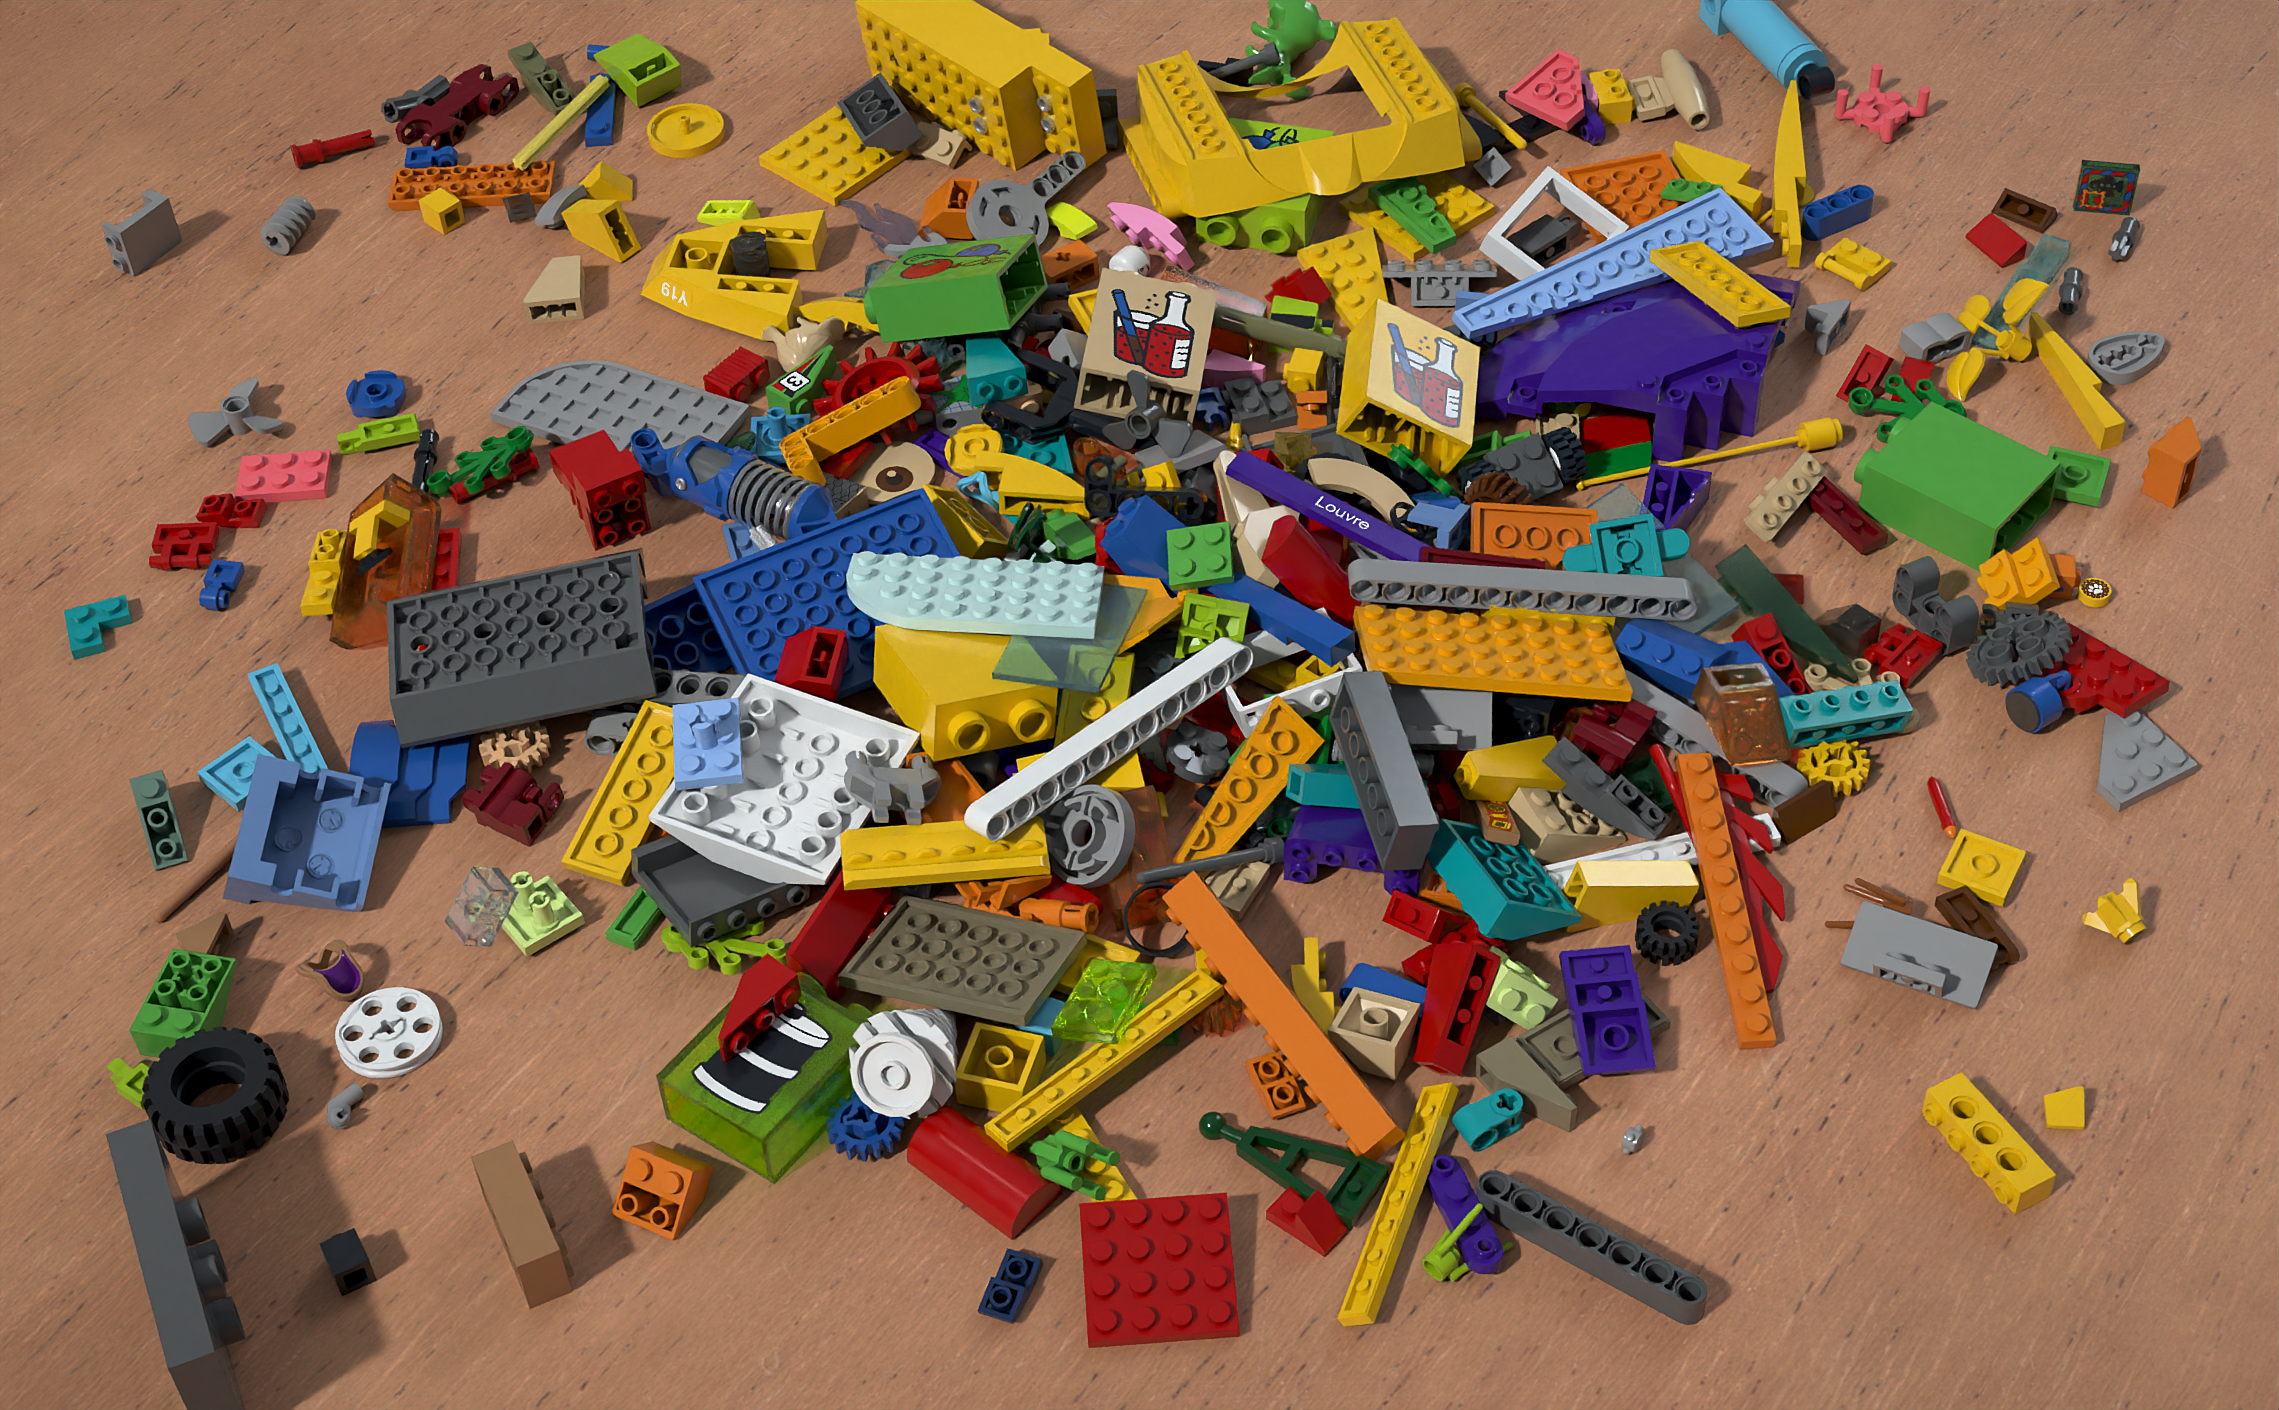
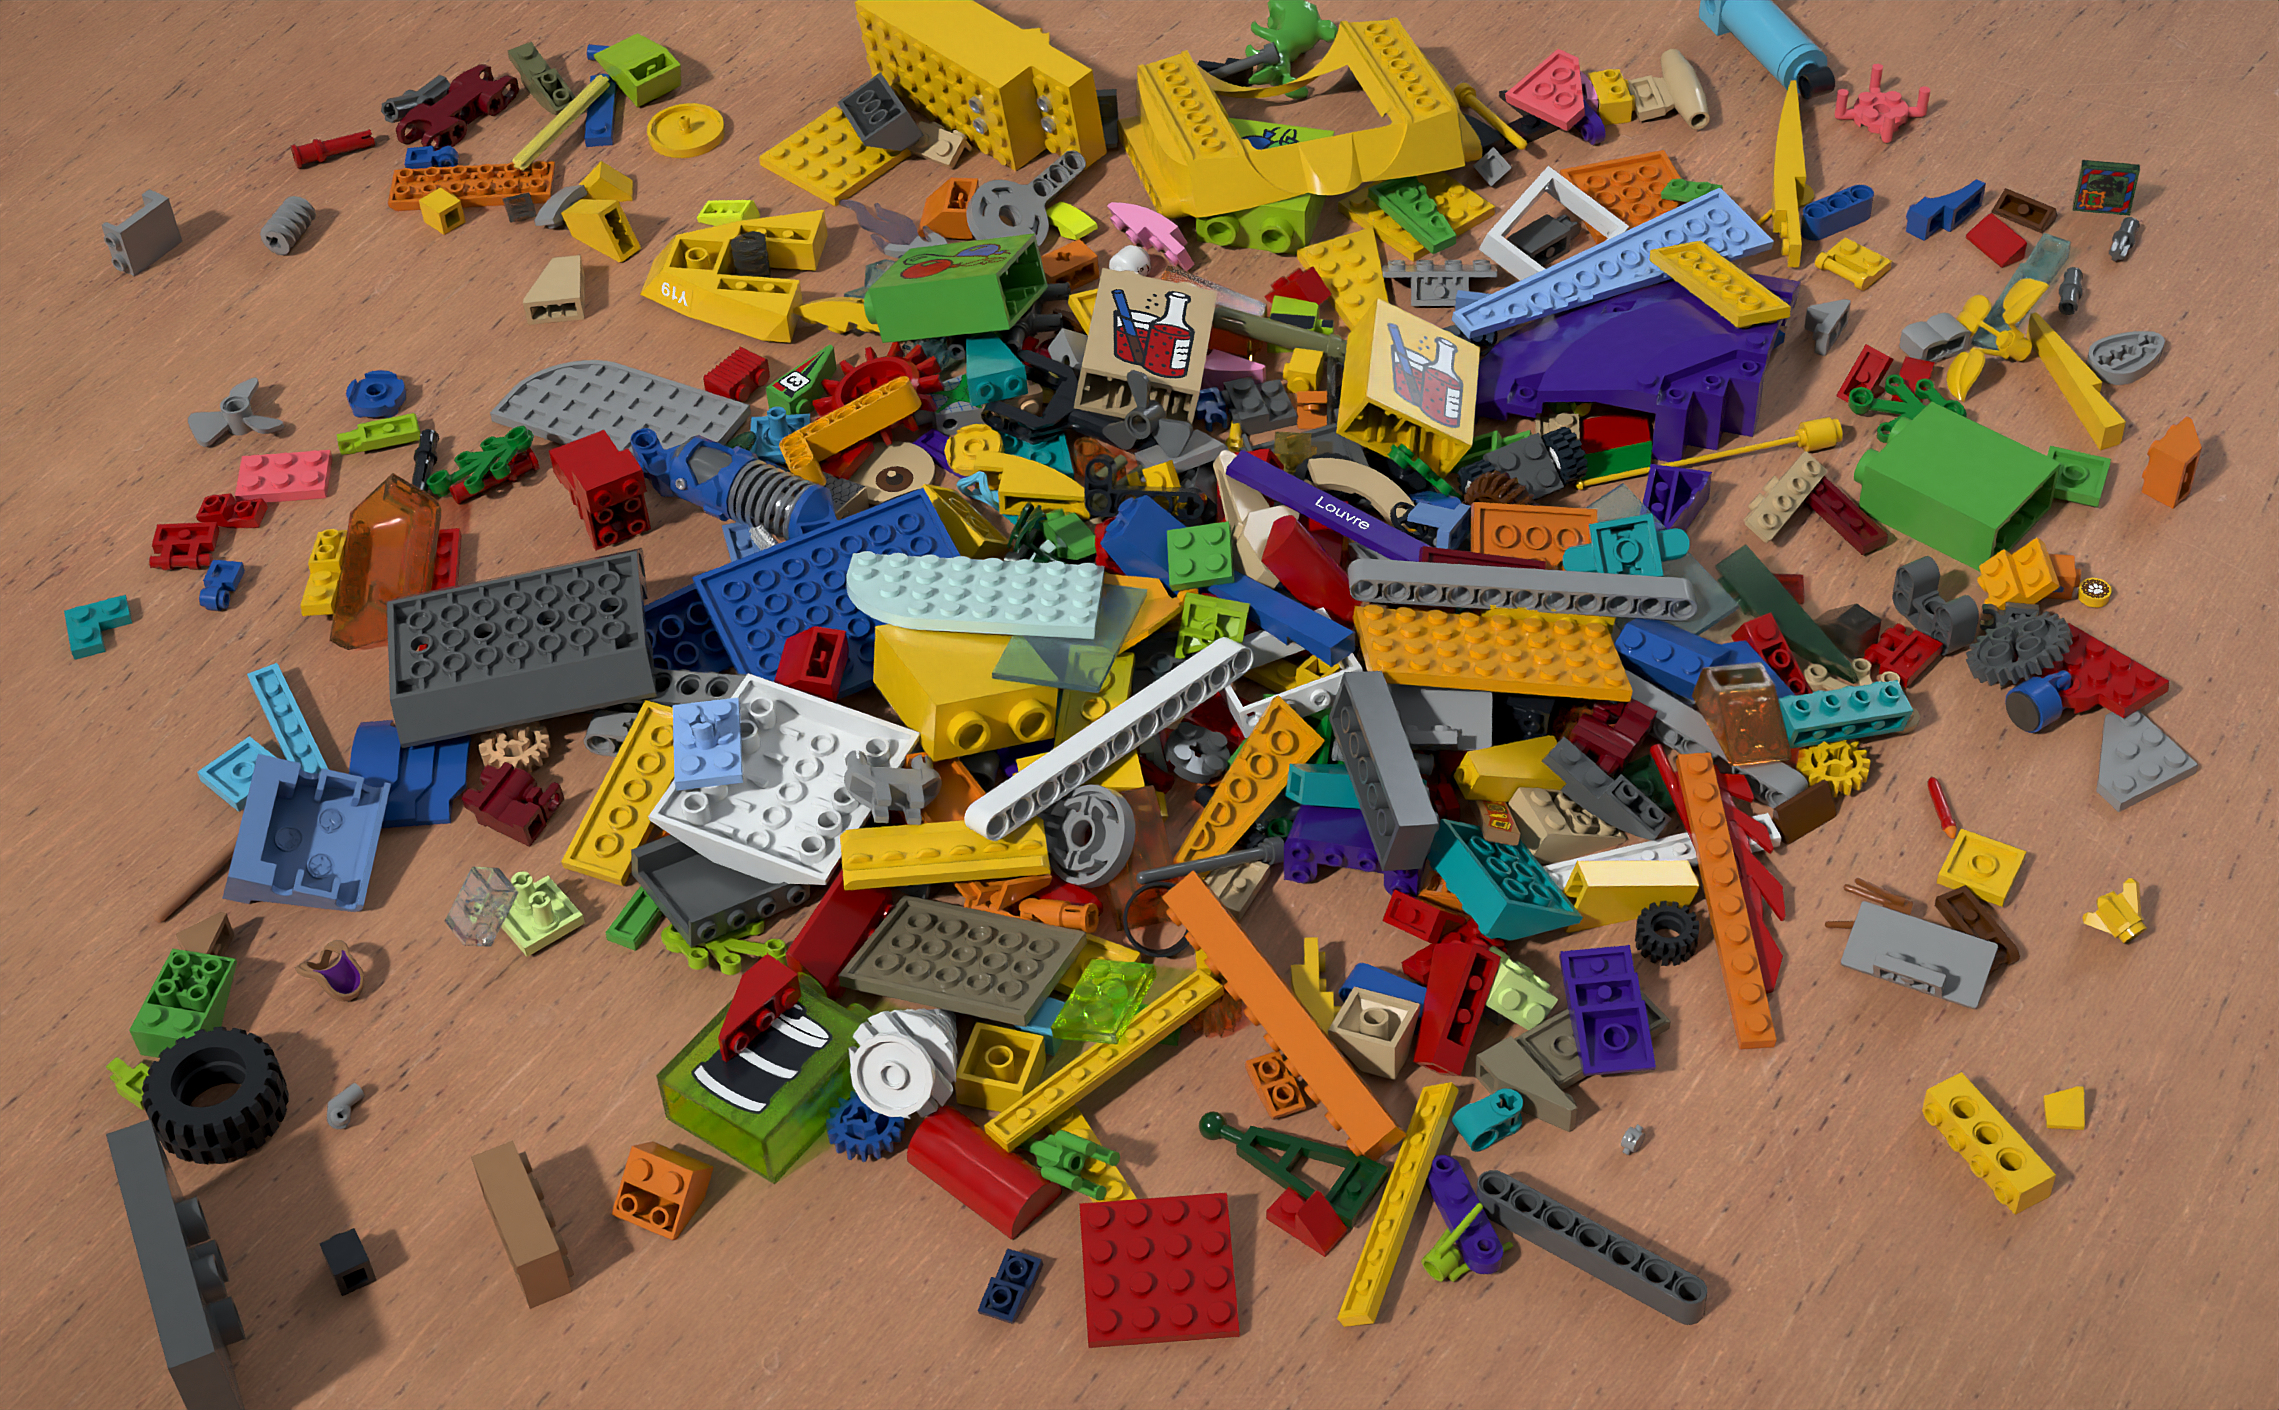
(159, 819): sand green slope -> none
(373, 527): yellow piece -> none
(378, 1041): white wedge -> none
(804, 341): tan piece -> none
(1734, 176): yellow slope -> none
(1944, 211): none -> blue slope

